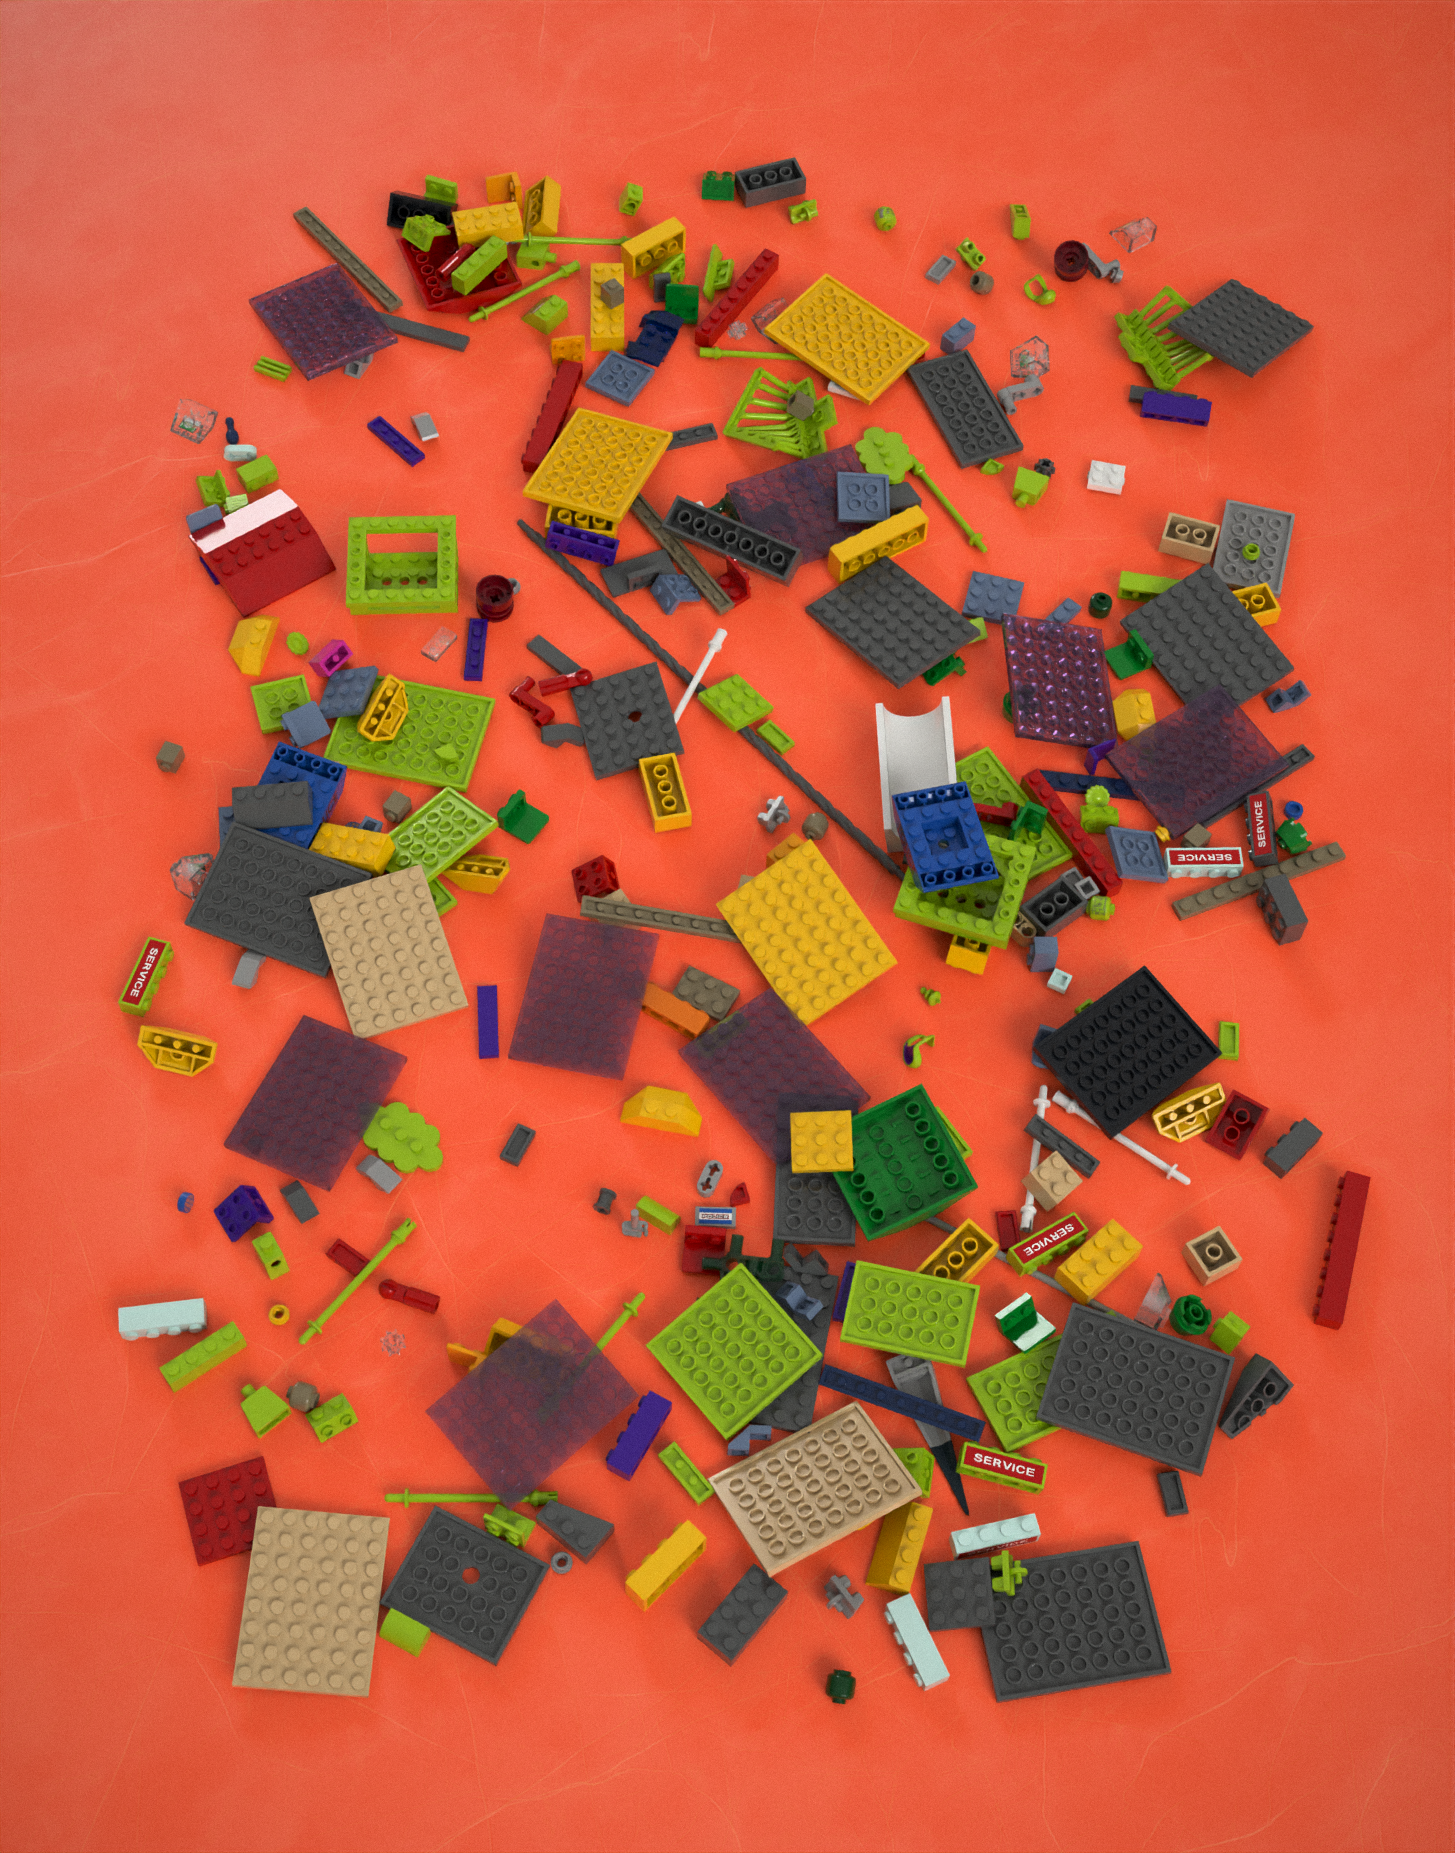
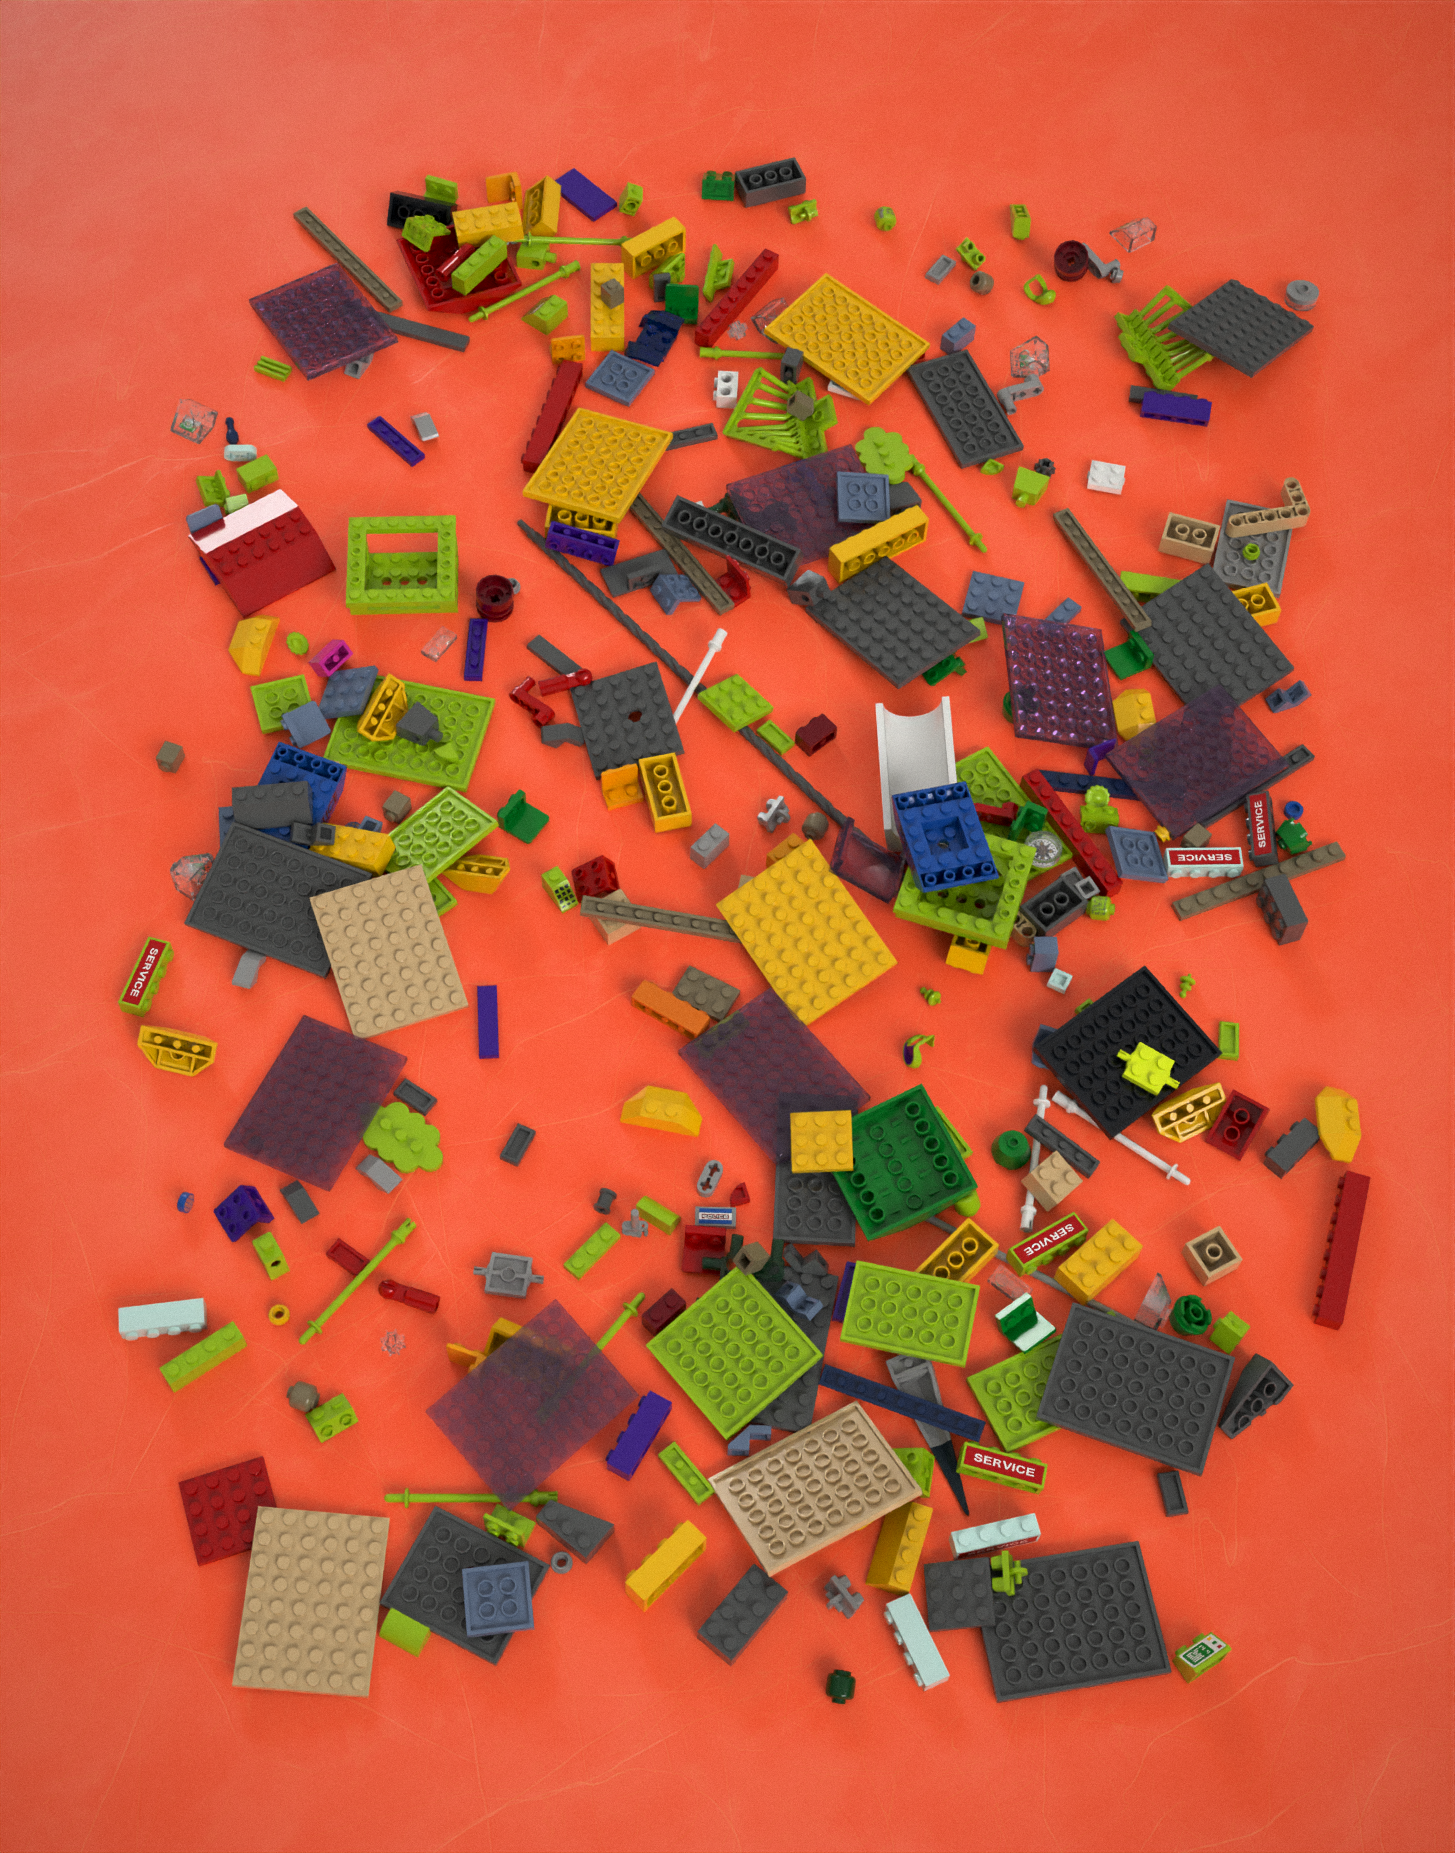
(263, 1409): lime torso -> none
(315, 835): none -> dark grey slope
(415, 1097): none -> dark grey tile
(419, 725): none -> dark grey torso
(498, 1599): none -> sand blue plate
(508, 1275): none -> light grey plate
(559, 889): none -> lime slope
(584, 996): plate -> none
(585, 195): none -> dark purple tile
(591, 1251): none -> lime plate
(621, 787): none -> light orange bracket
(663, 1312): none -> dark red brick
(709, 846): none -> light grey brick
(726, 389): none -> white brick
(751, 1258): none -> dark tan brick
(791, 365): none -> dark grey slope
(809, 589): none -> dark grey torso
(815, 734): none -> dark red brick
(867, 863): none -> panel
(968, 1205): none -> lime head
(1007, 1229): red tile -> none
(1008, 1283): none -> clear plate
(1011, 1150): none -> green cone
(1048, 849): none -> clear piece
(1100, 605): dark green head -> none
(1102, 570): none -> dark tan plate
(1148, 1068): none -> neon yellow plate
(1186, 984): none -> lime hair
(1200, 1656): none -> slope
(1276, 519): none -> tan beam
(1301, 295): none -> light grey piece
(1338, 1123): none -> yellow wedge

